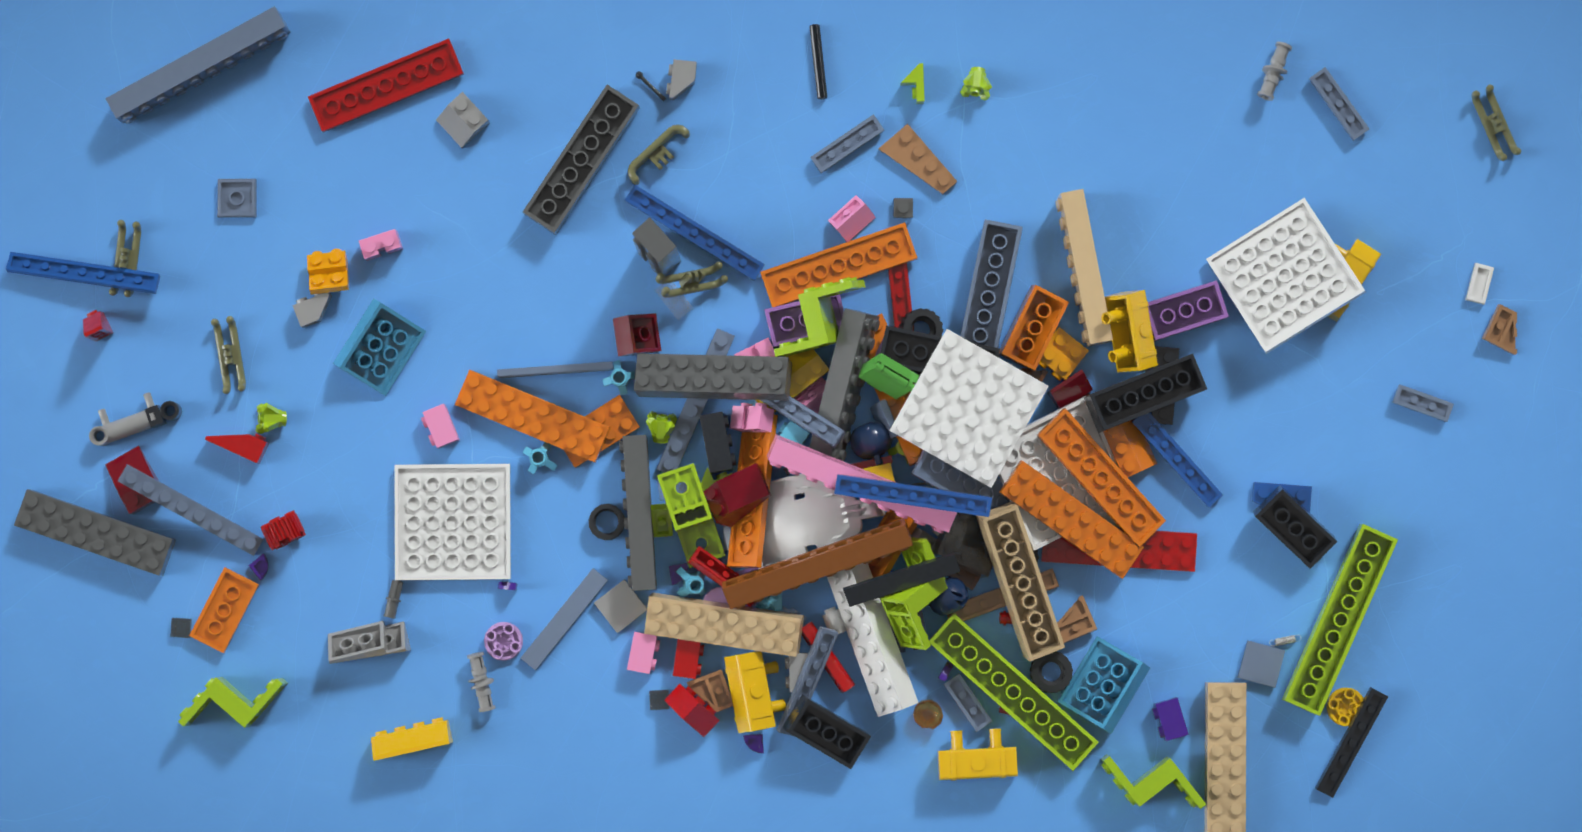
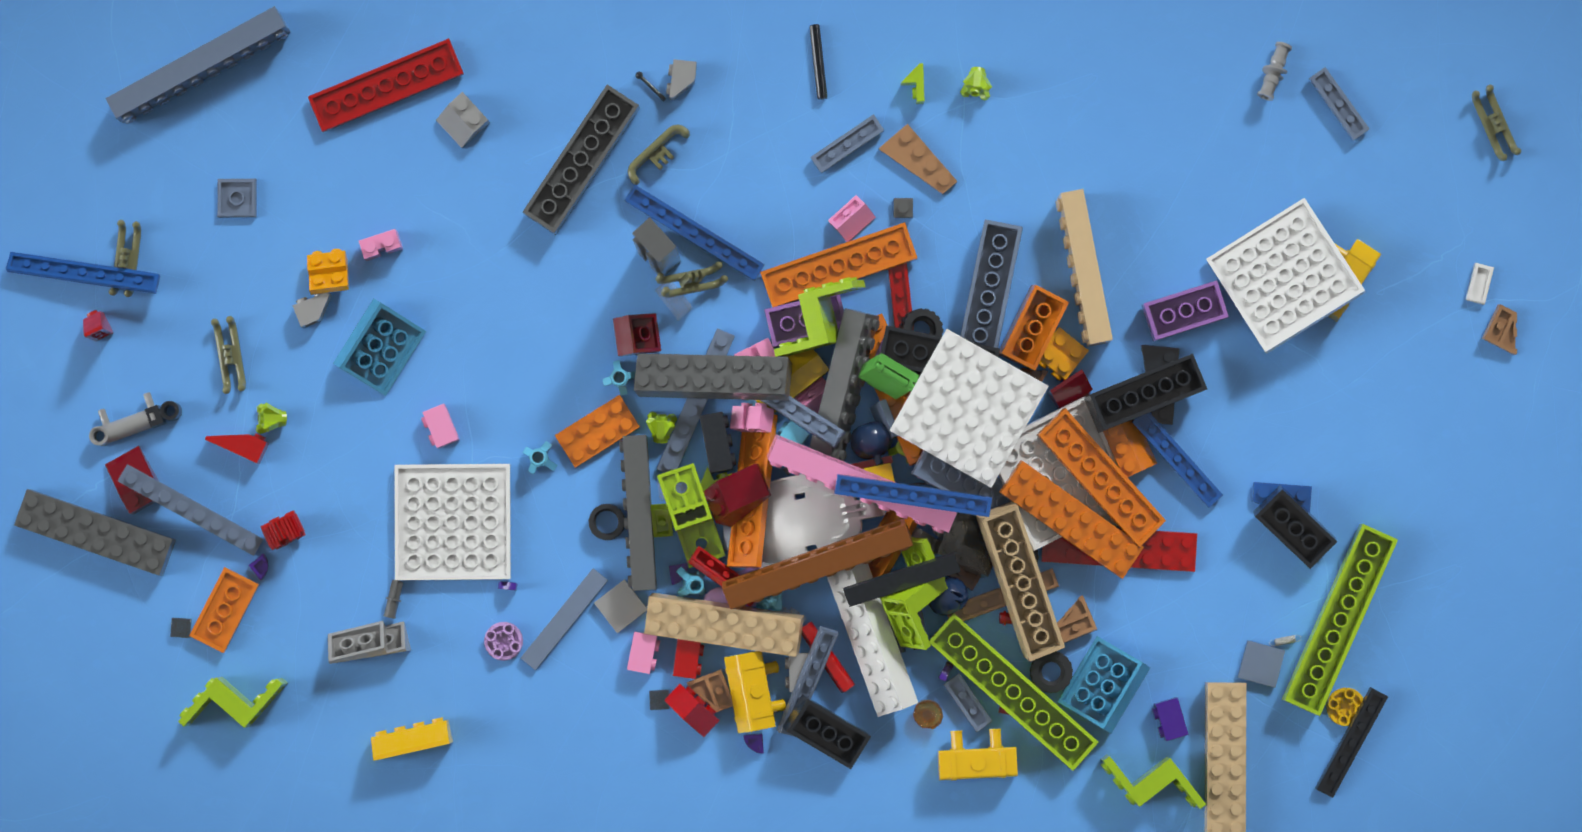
(481, 681): light grey piece -> none
(532, 416): orange plate -> none
(557, 369): sand blue tile -> none
(833, 620): white brick -> none
(1130, 331): yellow piece -> none
(1423, 403): sand blue plate -> none

